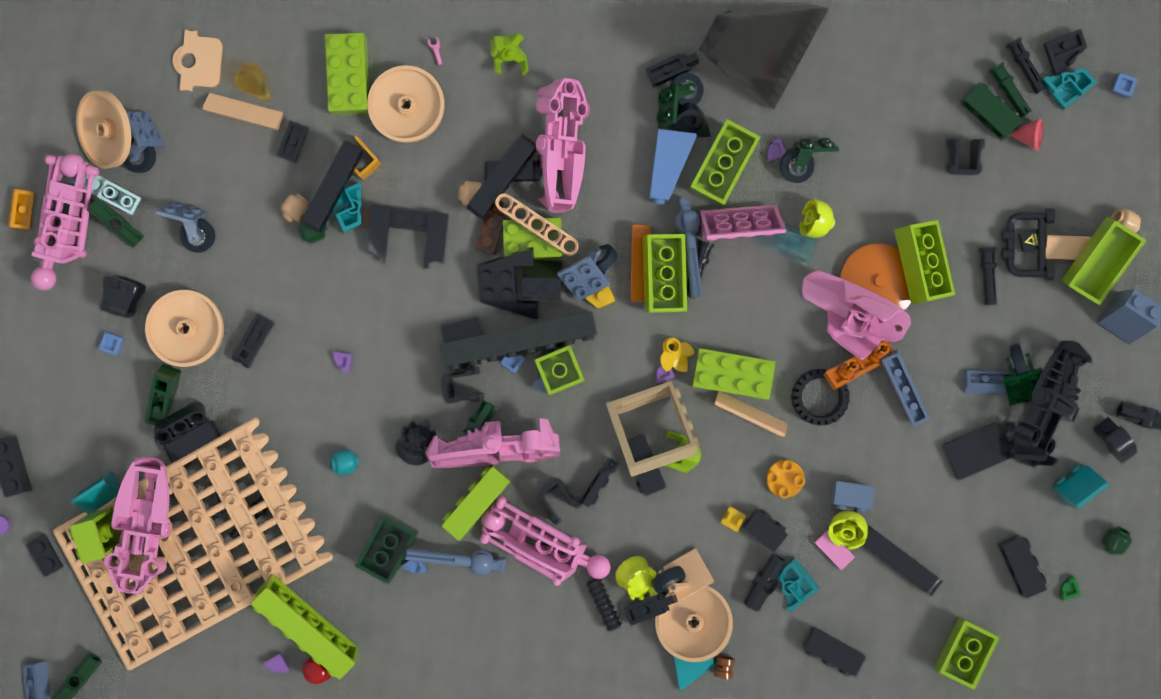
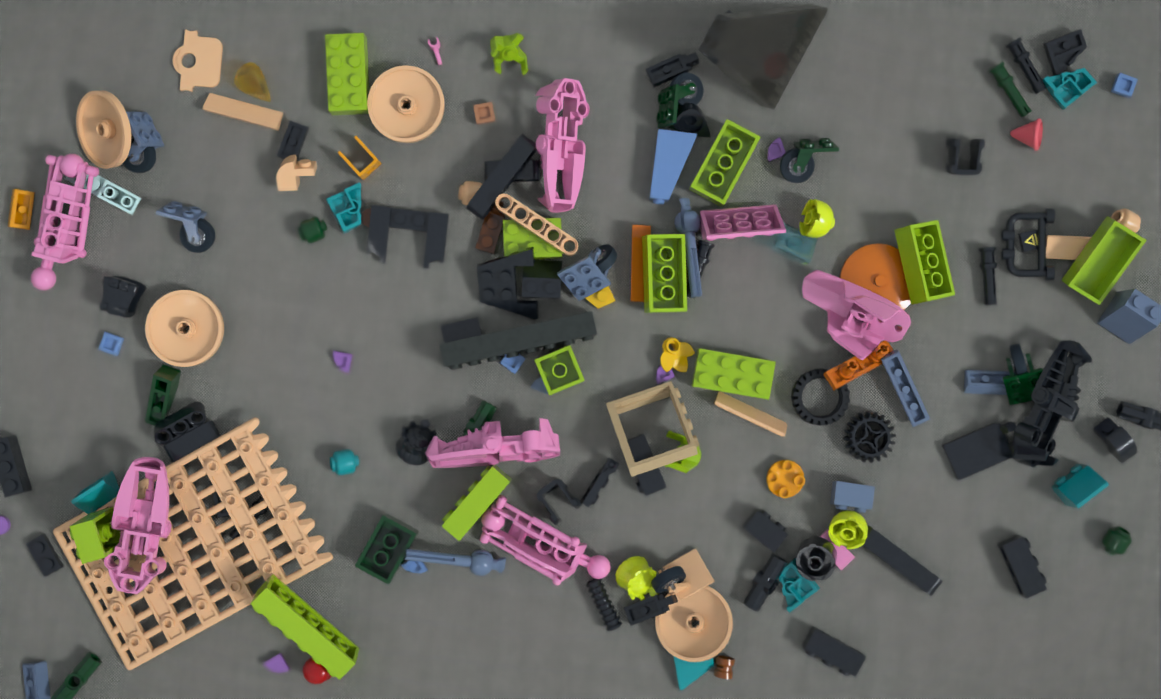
(105, 213): dark green piece -> none
(253, 340): black plate -> none
(291, 169): none -> light nougat brick
(294, 208): light nougat head -> none
(332, 186): black beam -> none
(448, 389): black piece -> none
(484, 113): none -> nougat plate
(733, 518): yellow tile -> none
(824, 564): none -> black brick
(865, 429): none -> black gear
(966, 653): lime brick -> none
(991, 110): dark green brick -> none
(1069, 589): green tile -> none

